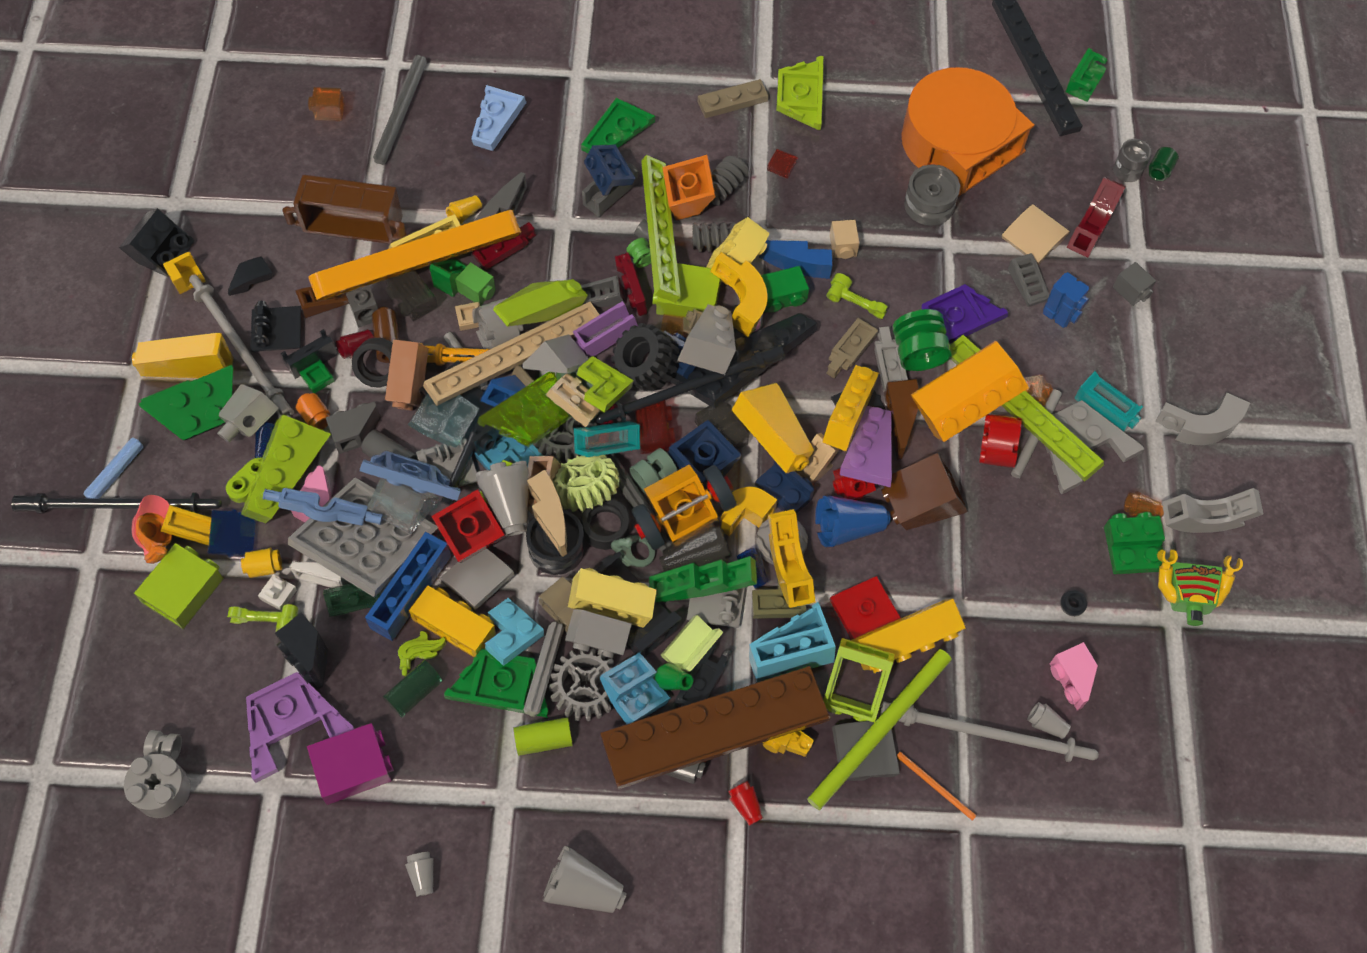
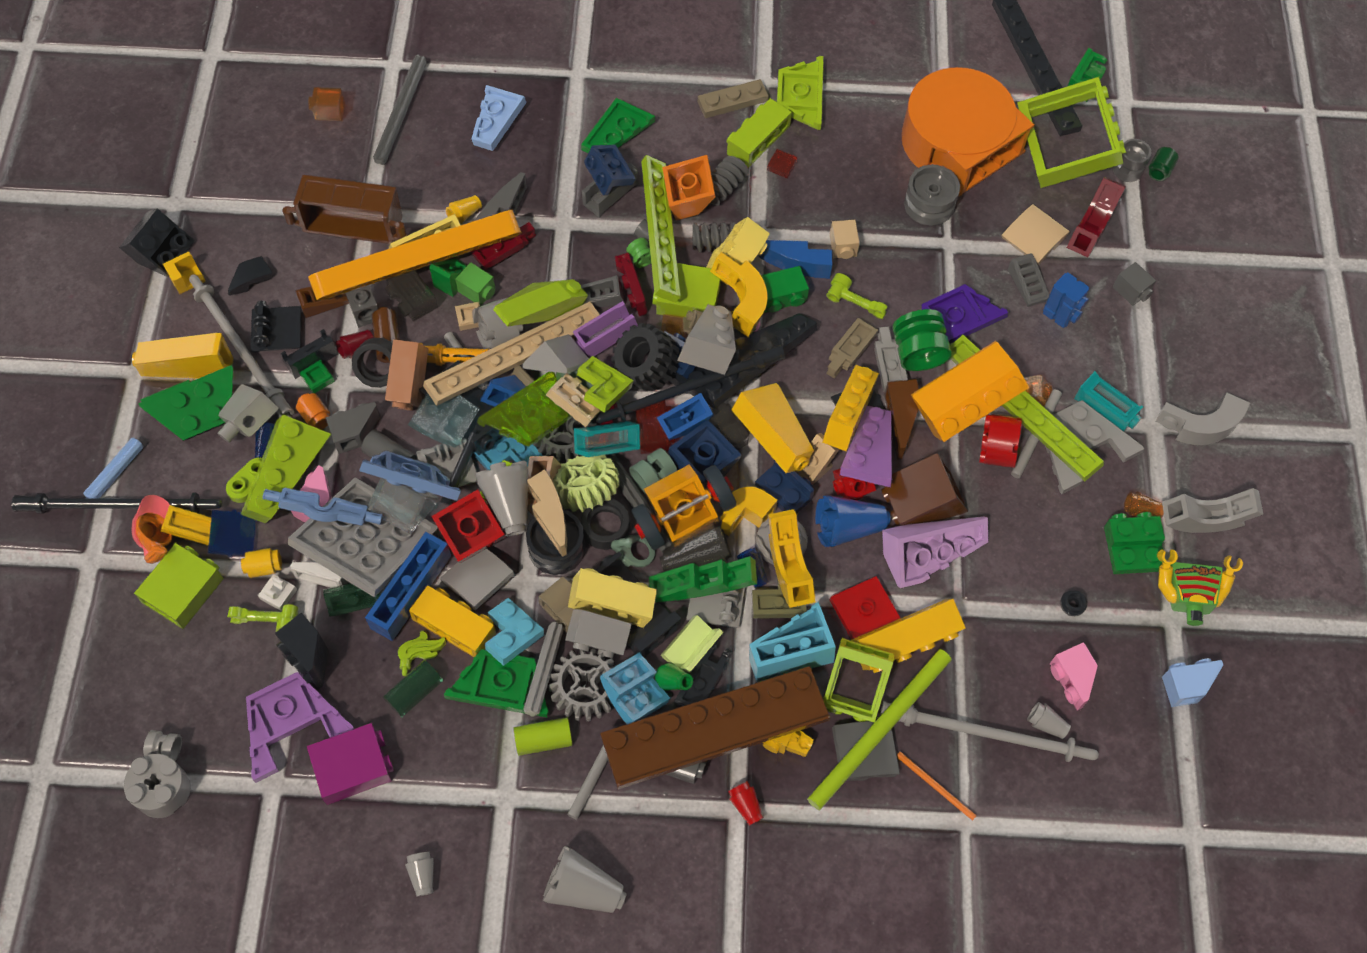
(588, 784): none -> light grey bar
(685, 417): none -> blue slope
(759, 132): none -> lime brick
(924, 548): none -> lavender wedge
(1066, 97): none -> lime window
(1191, 682): none -> light blue slope

